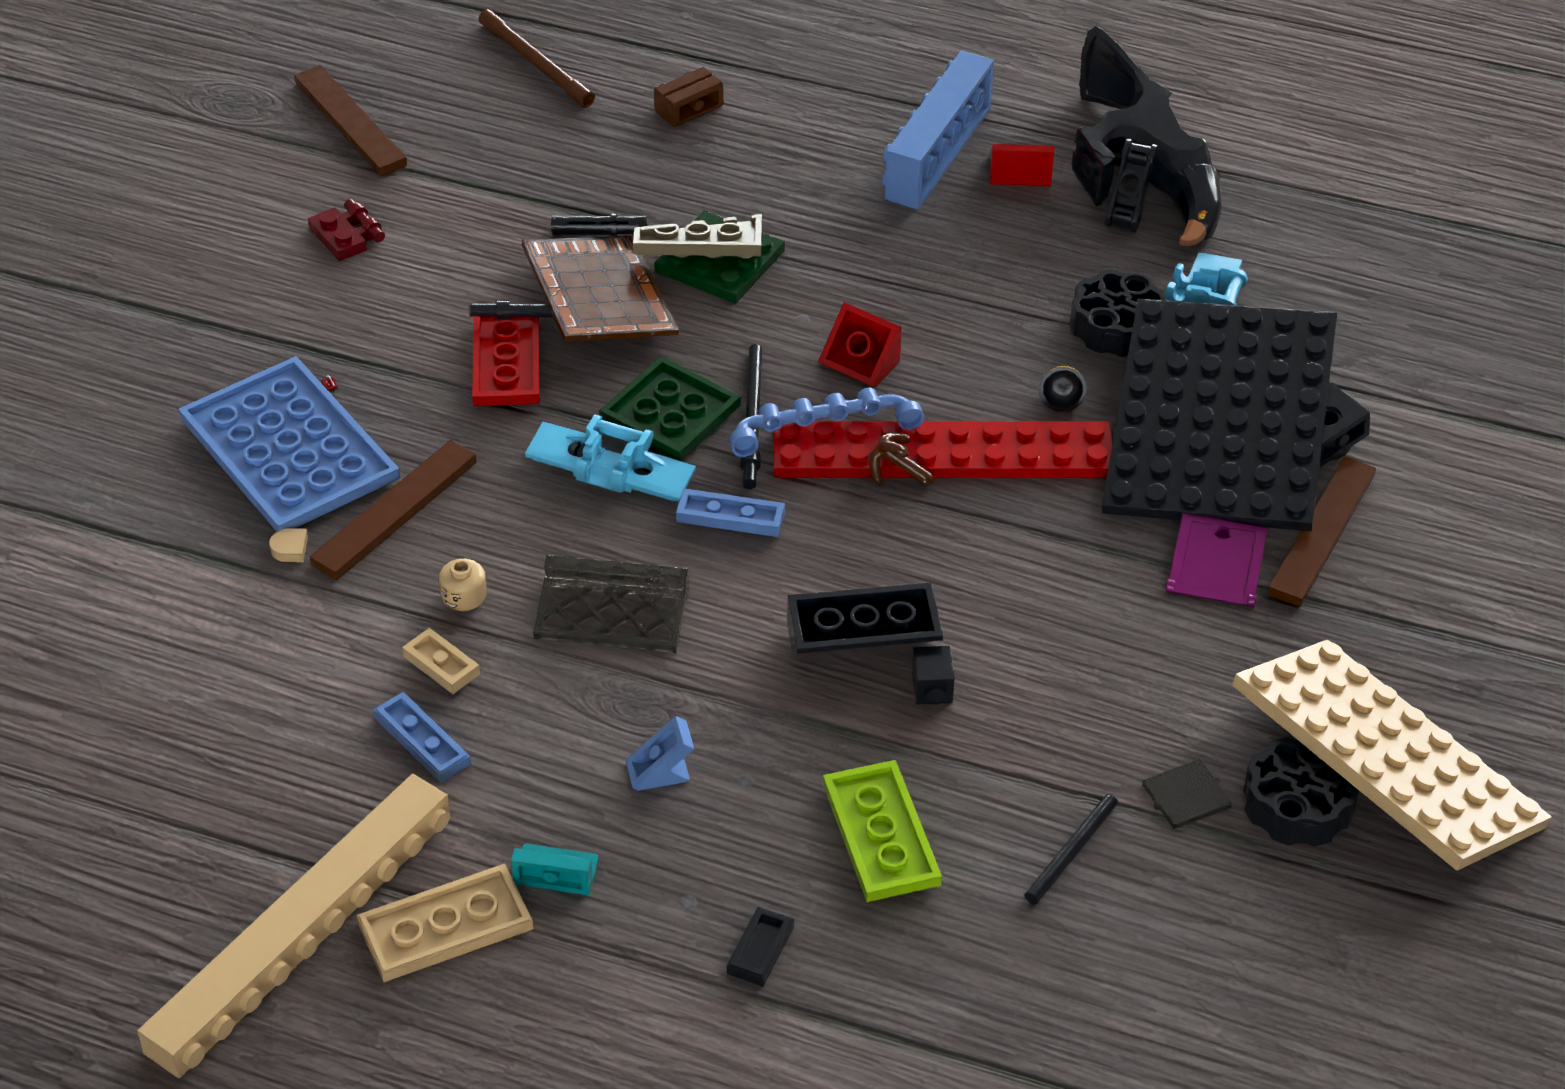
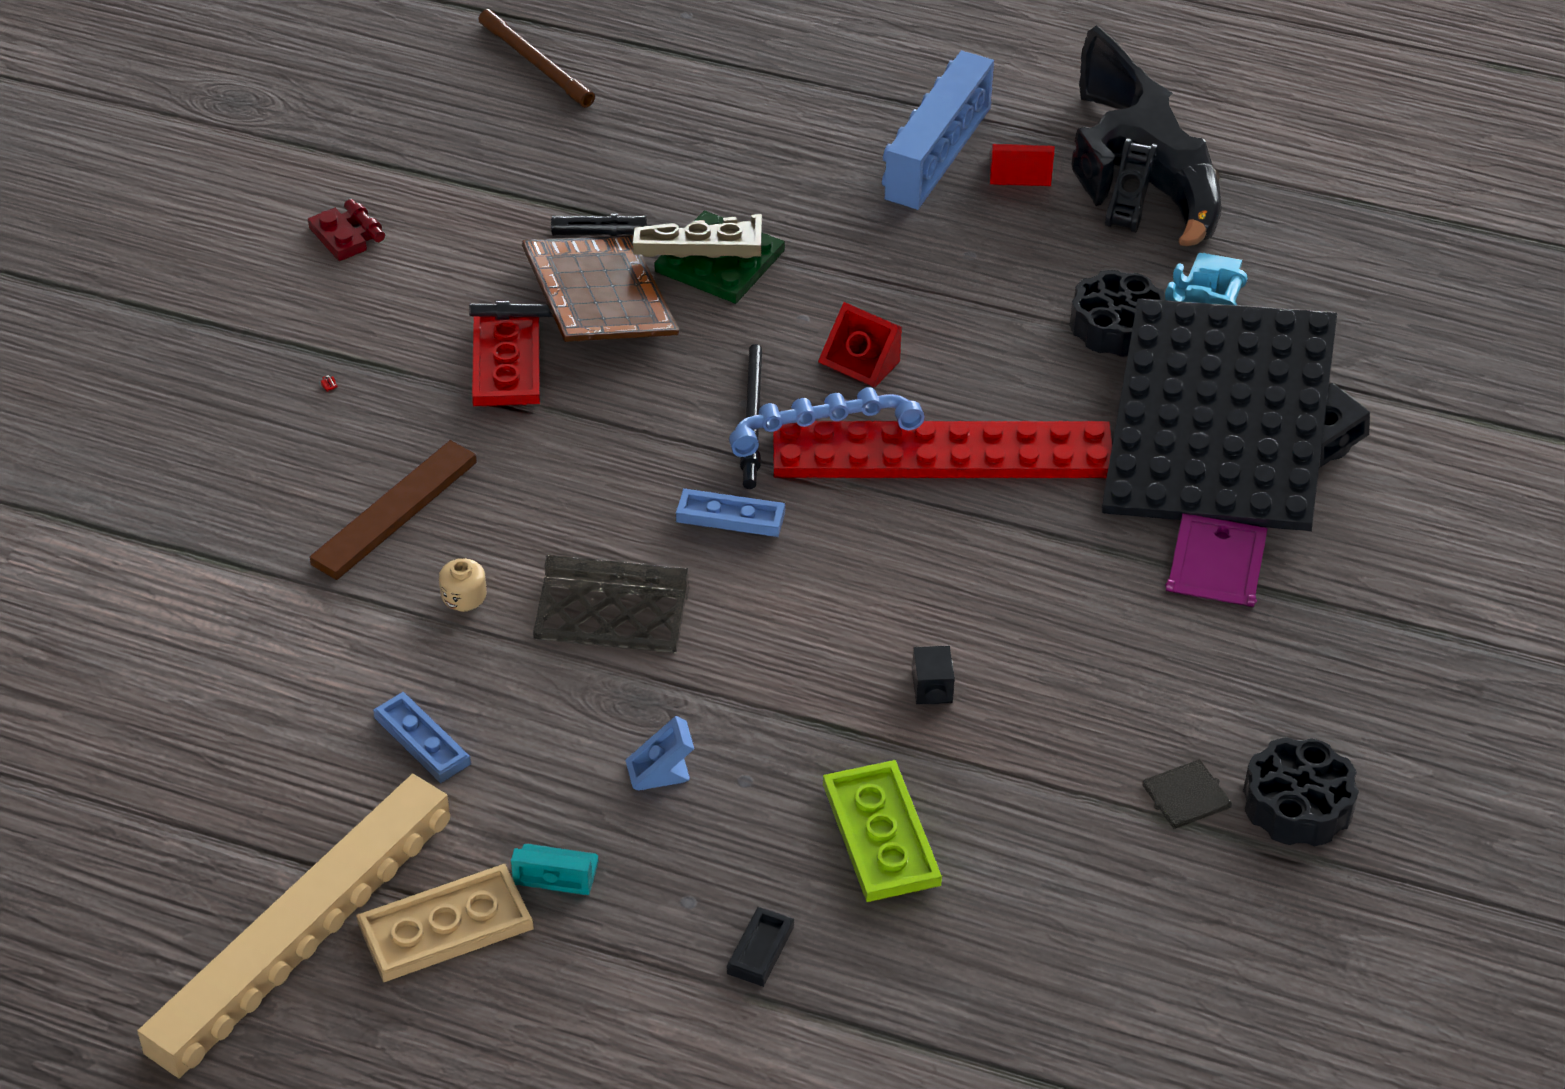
(288, 444): medium blue plate -> none
(289, 545): tan tile -> none
(351, 120): reddish brown tile -> none
(441, 660): tan plate -> none
(608, 469): medium azure piece -> none
(672, 404): dark green plate -> none
(688, 96): reddish brown brick -> none
(863, 618): black slope -> none
(898, 455): reddish brown piece -> none
(1062, 388): black piece -> none
(1071, 849): black bar -> none
(1330, 519): reddish brown tile -> none
(1392, 753): plate -> none

